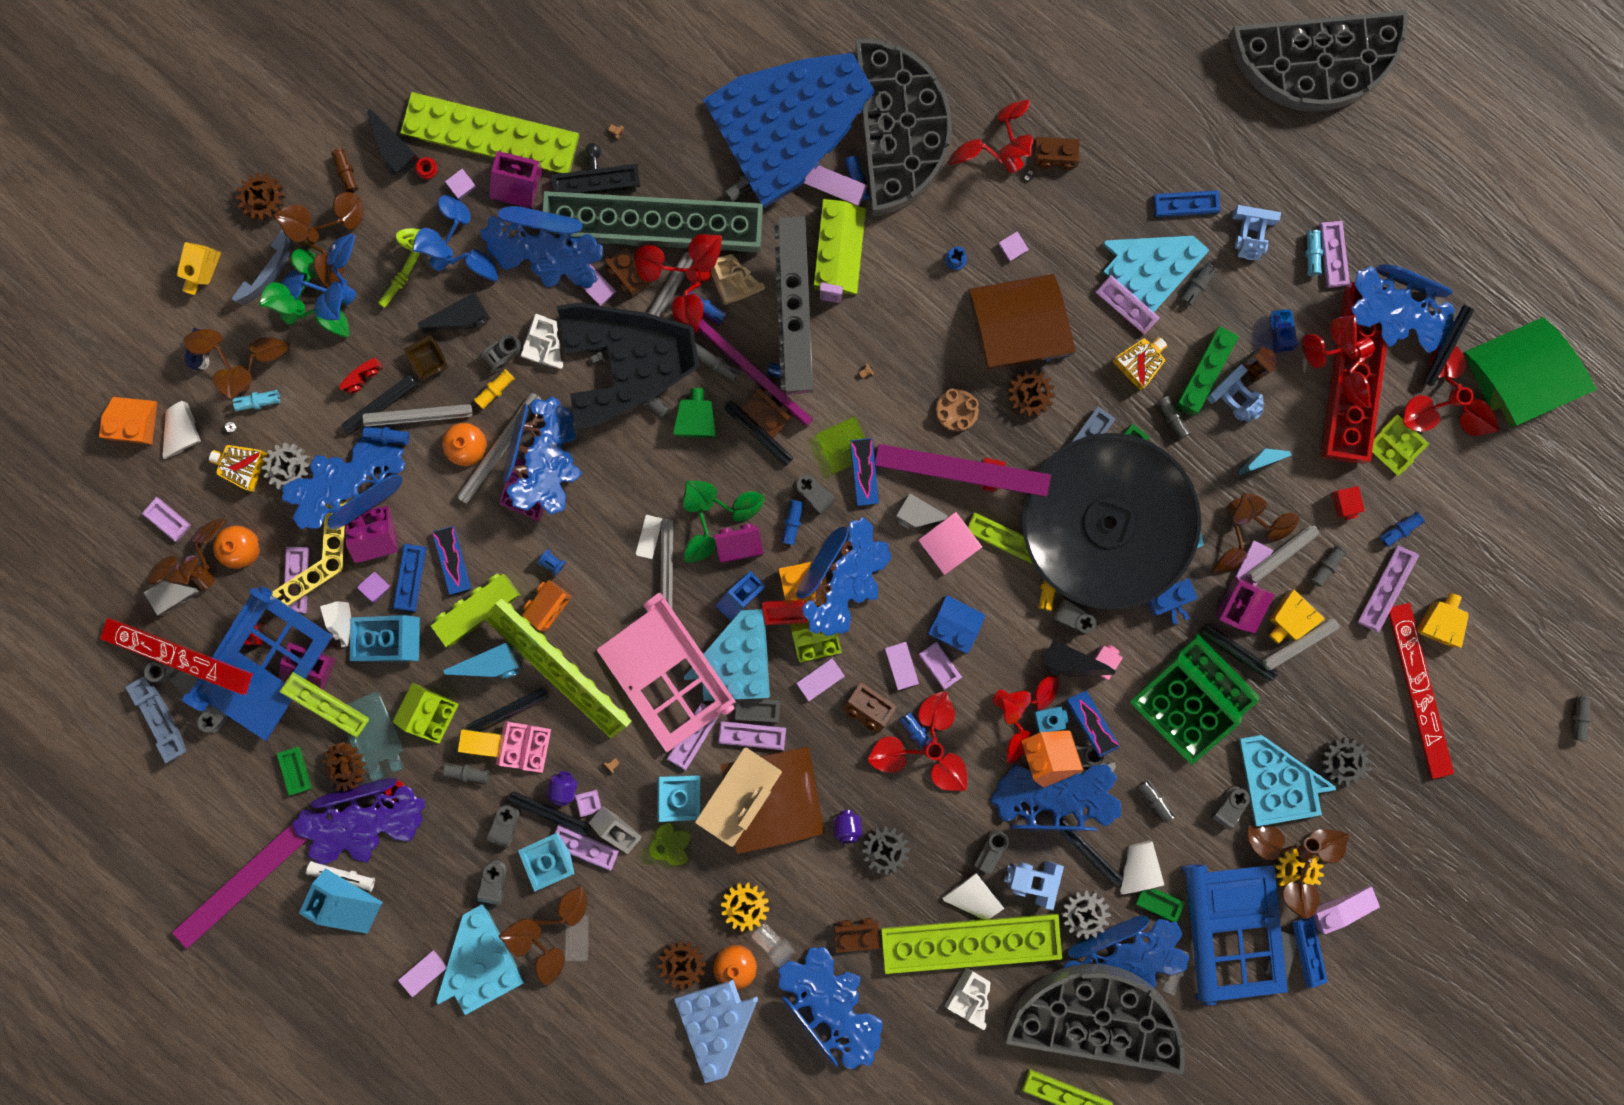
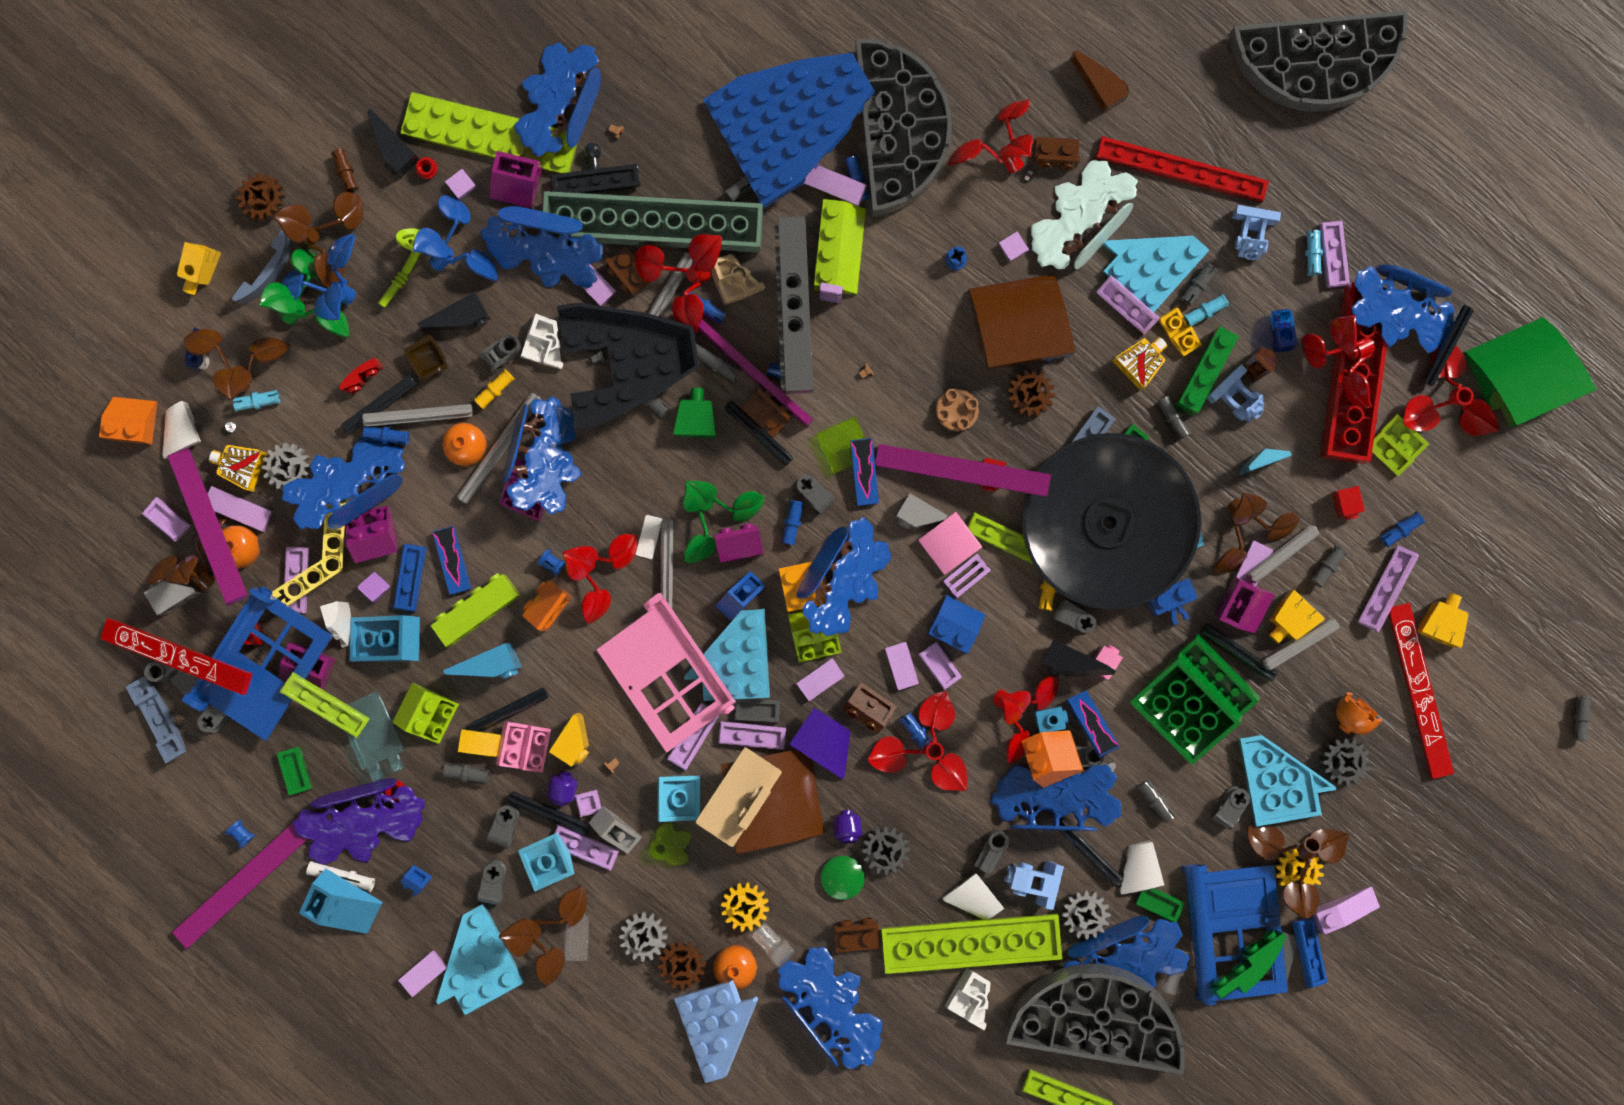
(208, 527): none -> magenta tile
(239, 509): none -> lavender tile
(239, 834): none -> blue bush
(344, 766): reddish brown gear -> none
(415, 880): none -> blue tile
(556, 91): none -> blue plant
(556, 668): lime plate -> none
(572, 742): none -> yellow slope
(582, 560): none -> red plant
(652, 941): none -> light grey gear
(783, 612): red tile -> none
(823, 742): none -> dark purple slope
(842, 877): none -> green dish
(981, 564): none -> lavender tile
(1082, 209): none -> light aqua plant
(1102, 83): none -> reddish brown slope
(1179, 332): none -> yellow slope
(1182, 169): none -> red tile
(1186, 203): blue tile -> none
(1206, 310): none -> medium azure pin
(1257, 961): none -> green slope
(1356, 716): none -> orange cylinder

